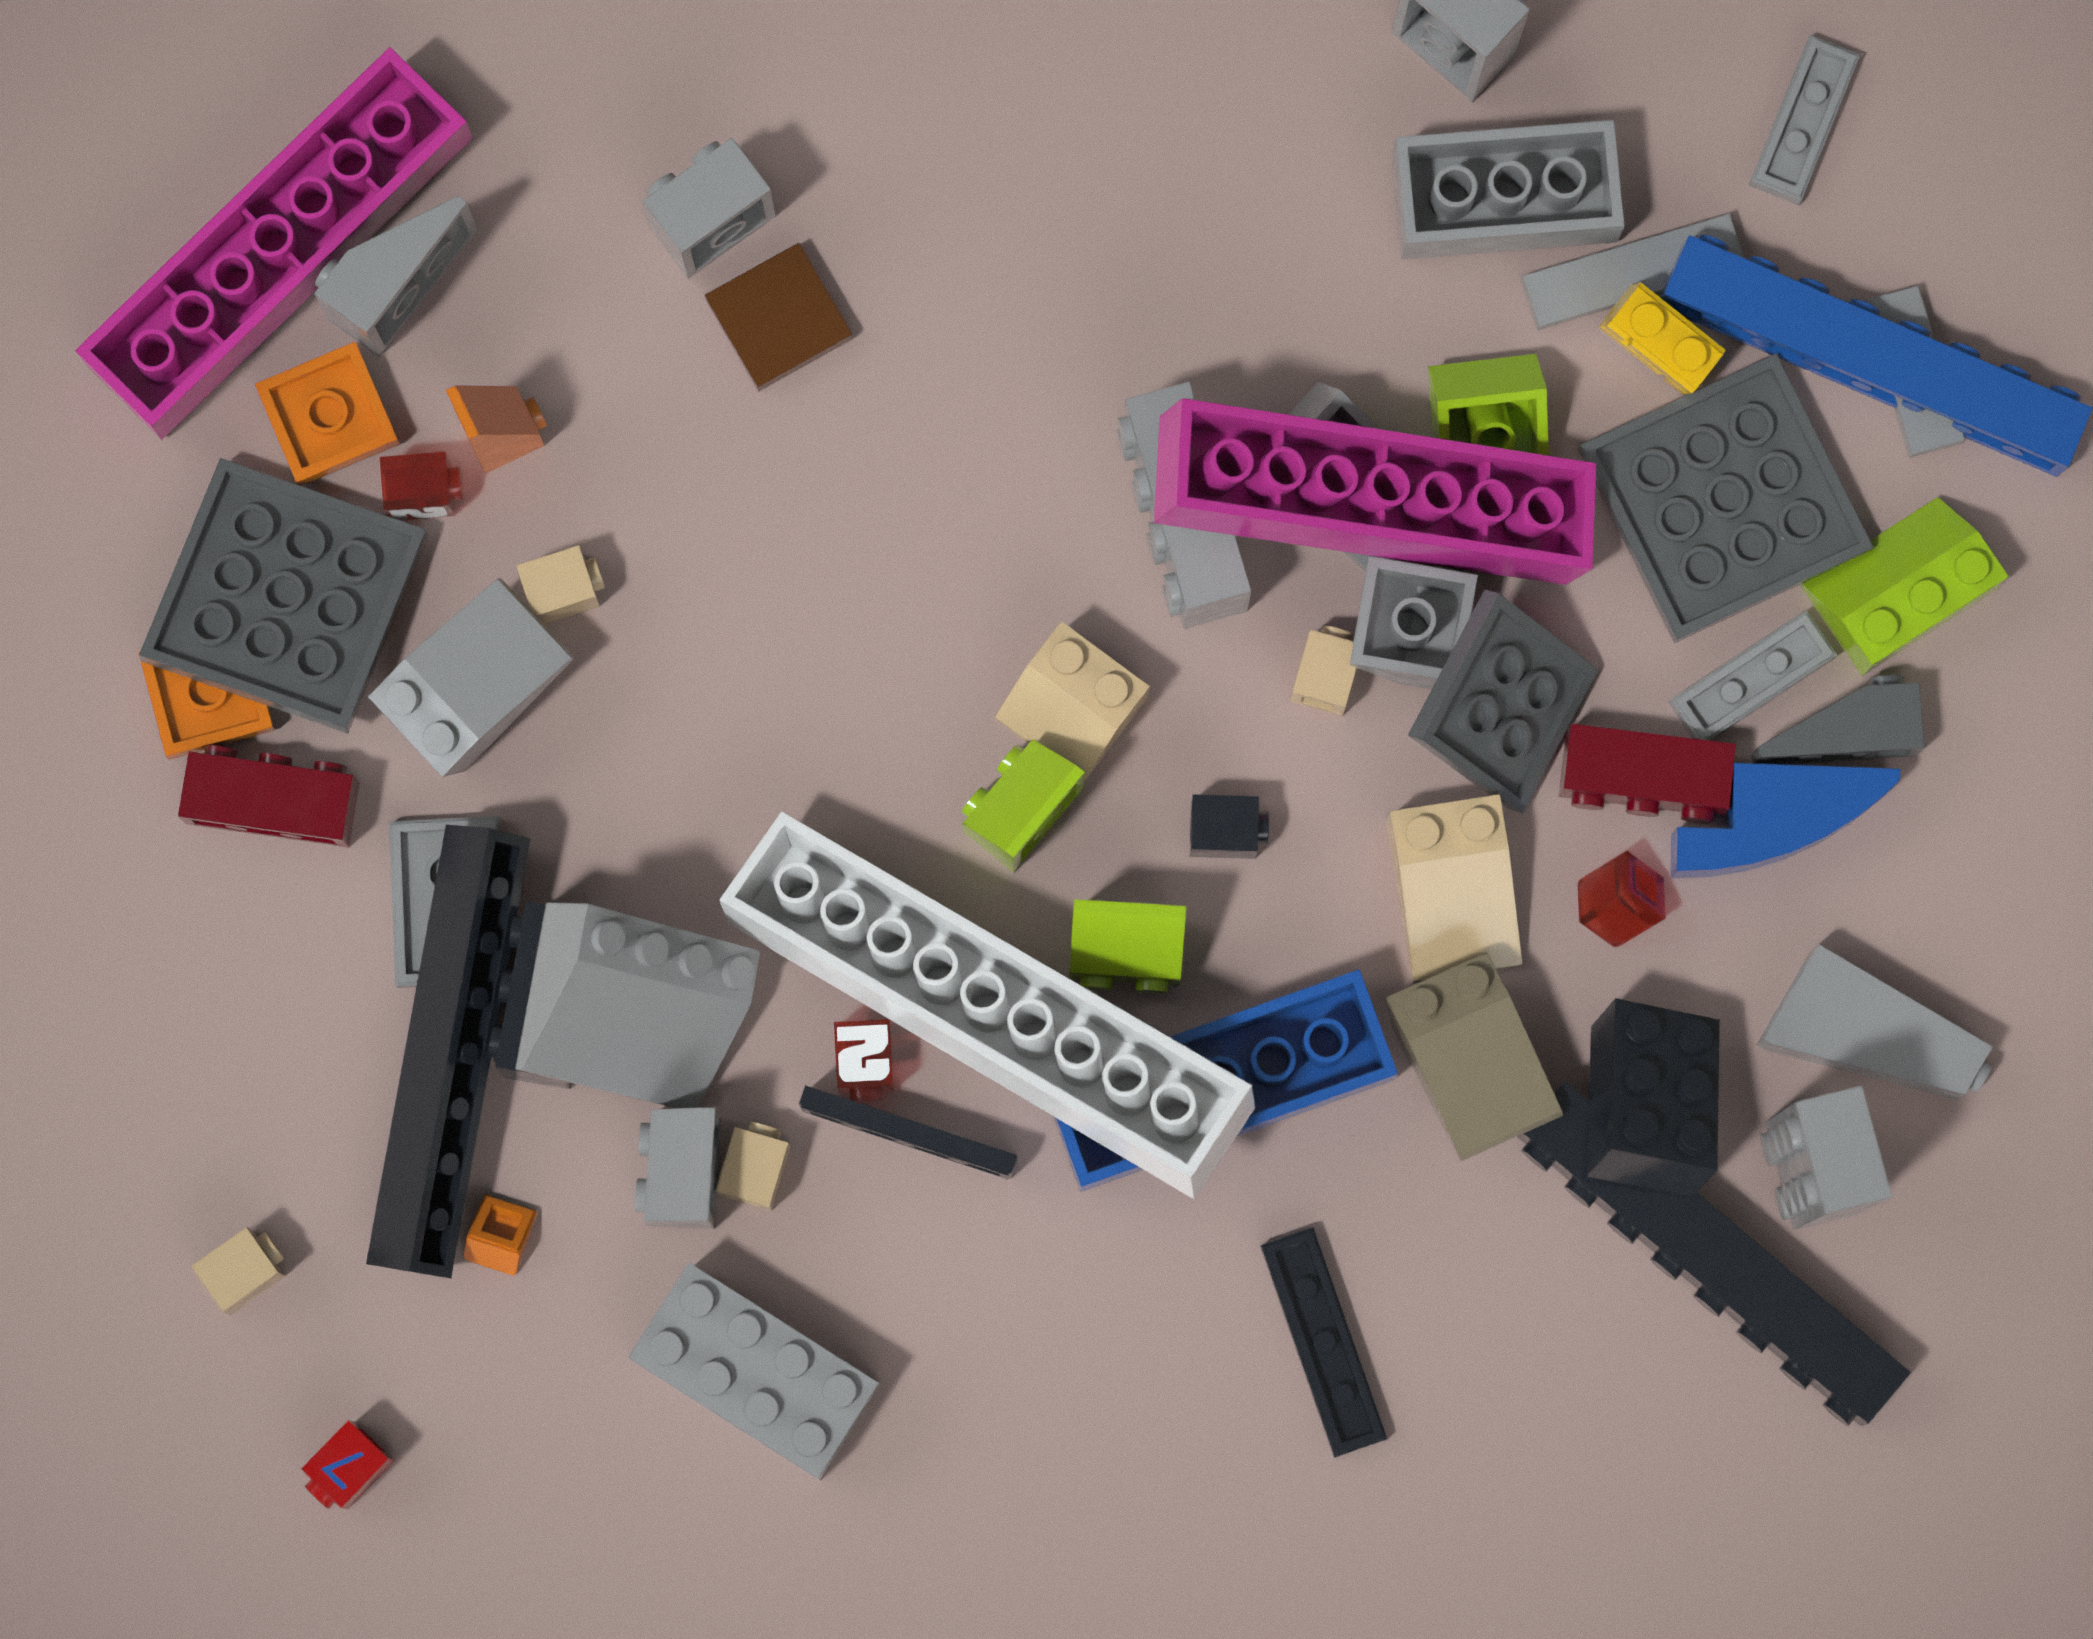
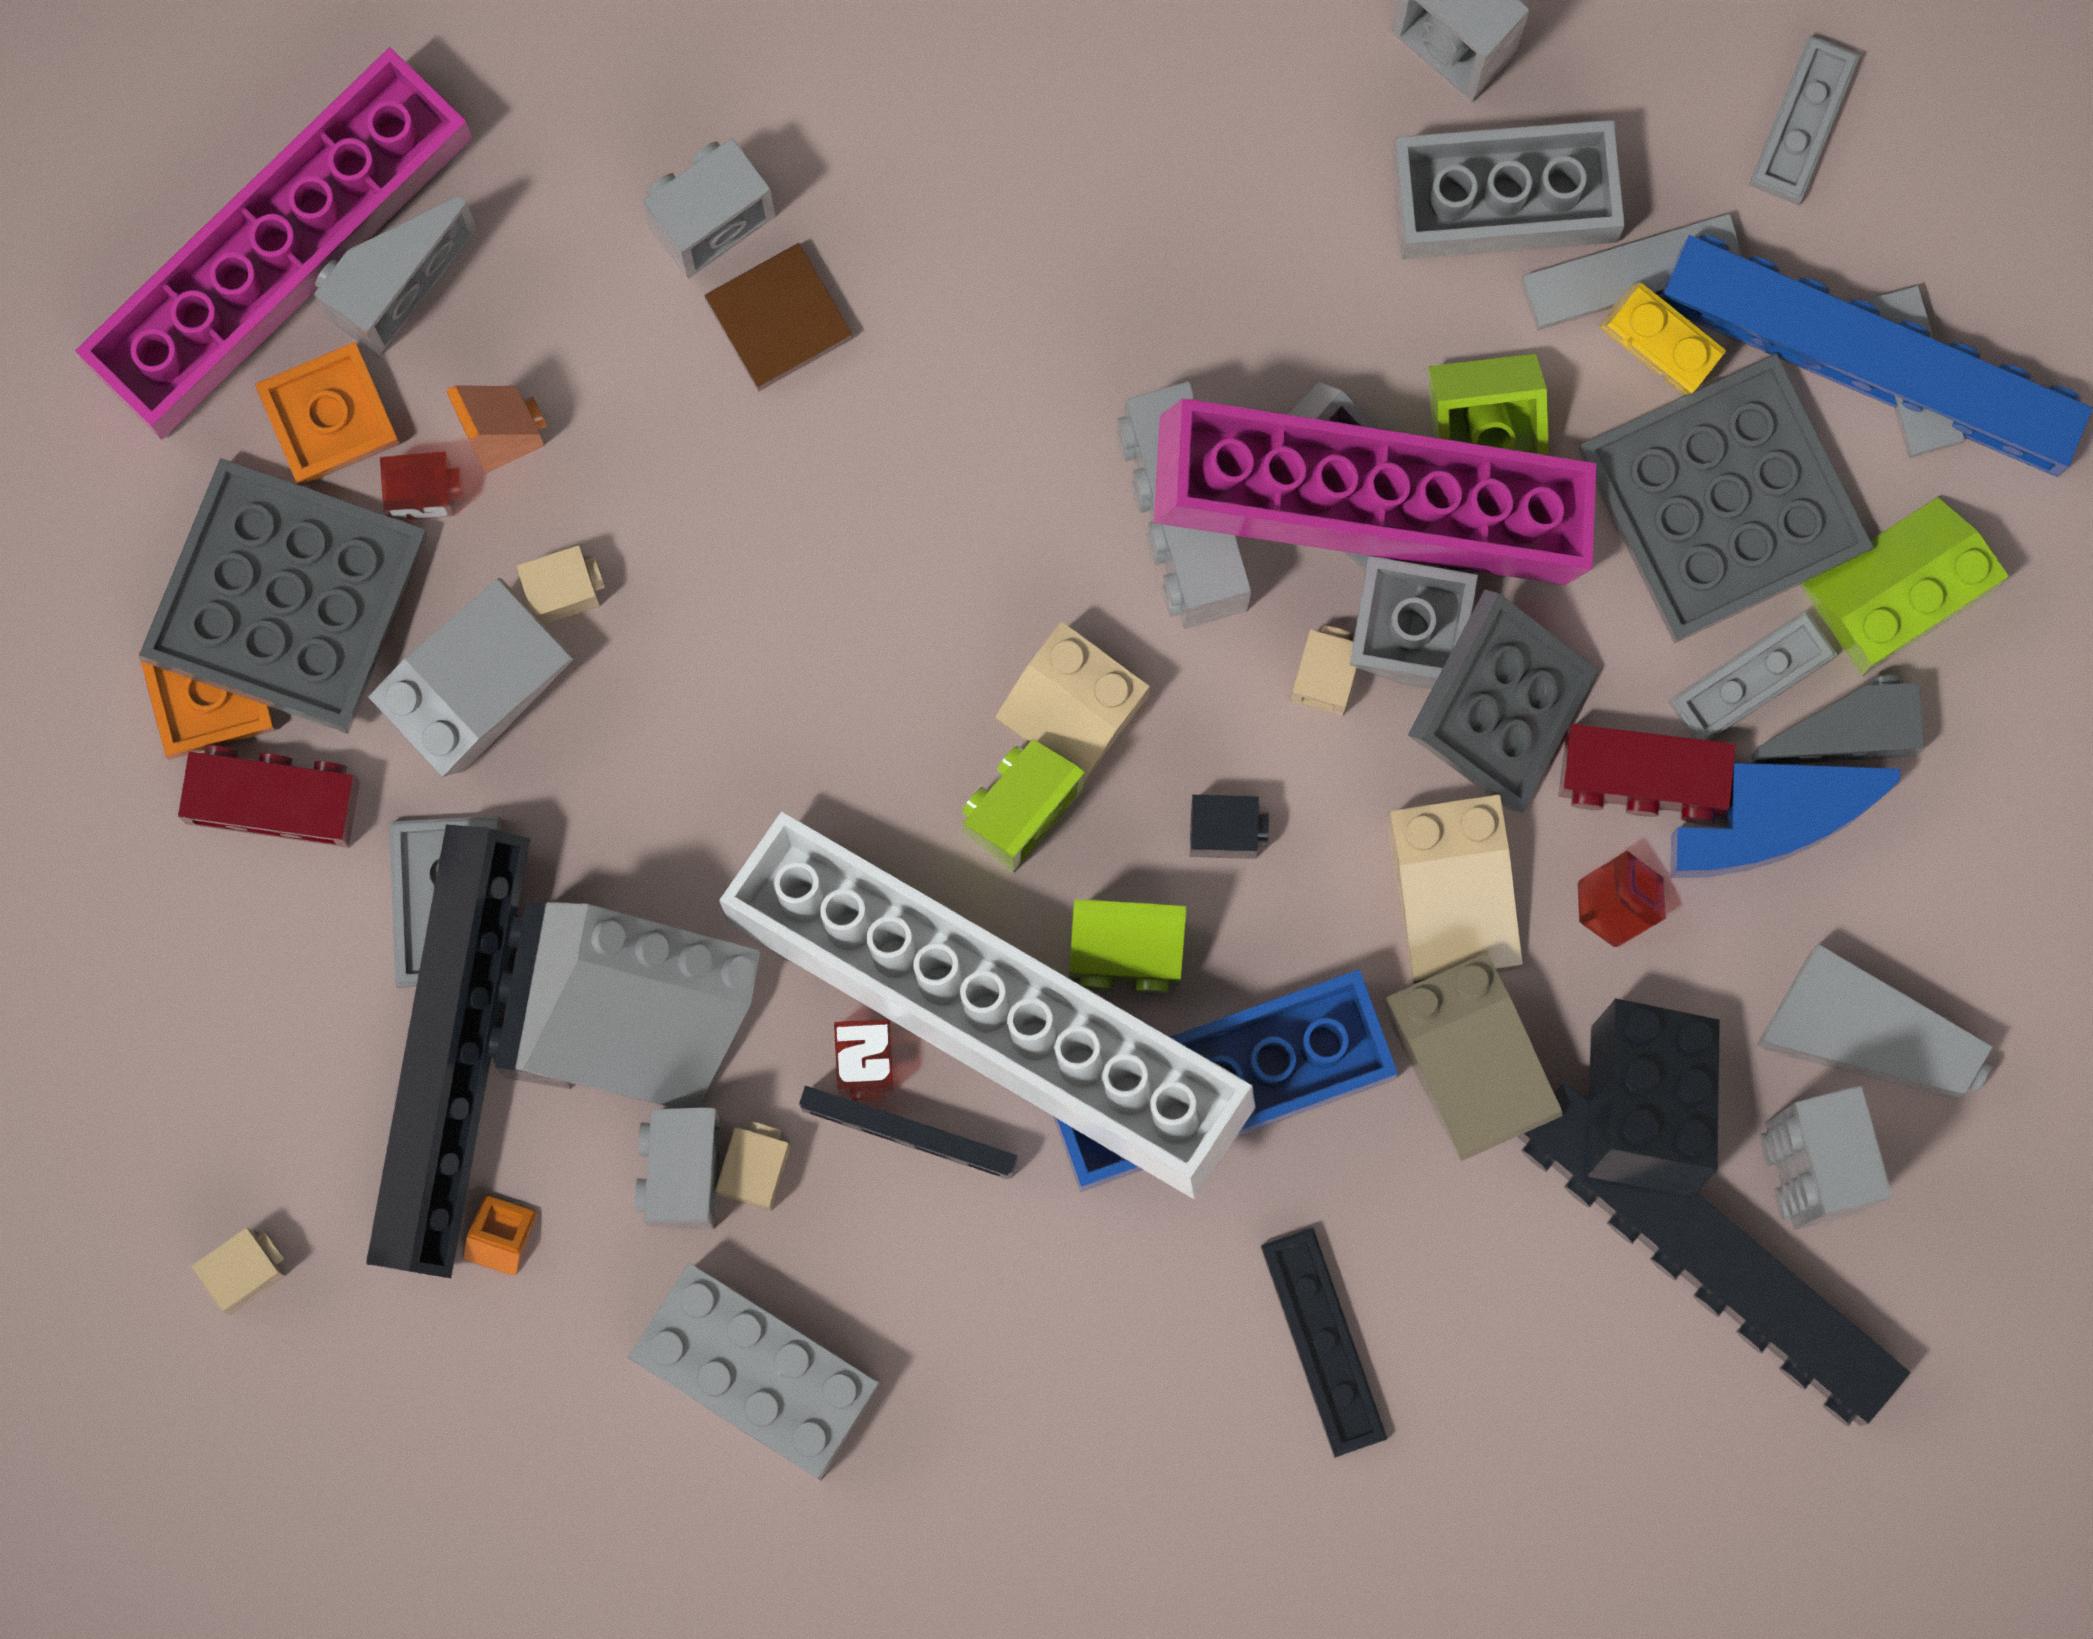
(345, 1467): red brick -> none

